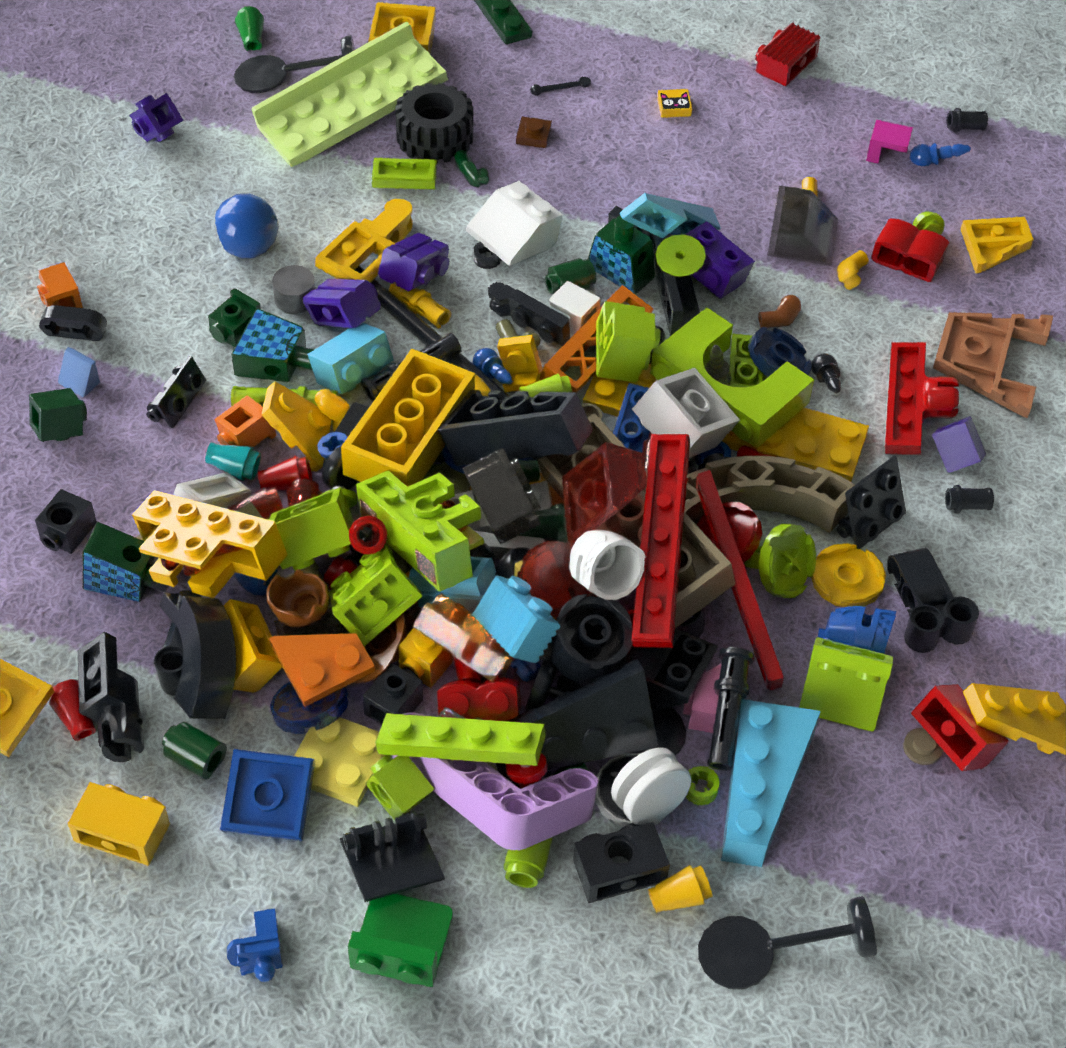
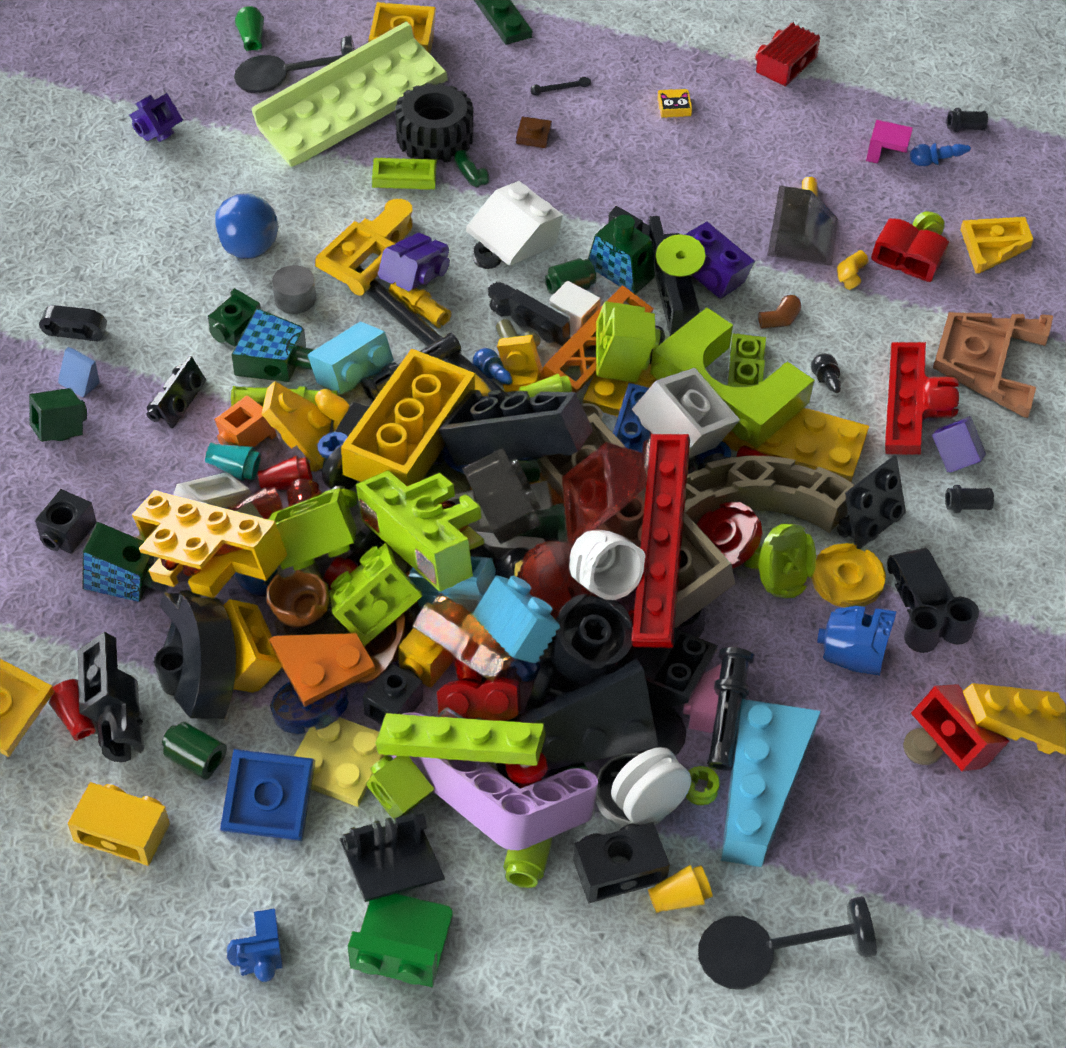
(58, 287): orange brick -> none
(342, 302): dark purple brick -> none
(378, 539): red cone -> none
(667, 216): medium azure slope -> none
(718, 367): clear smoke bar -> none
(742, 589): red tile -> none
(774, 348): dark blue tile -> none
(846, 683): lime bracket -> none

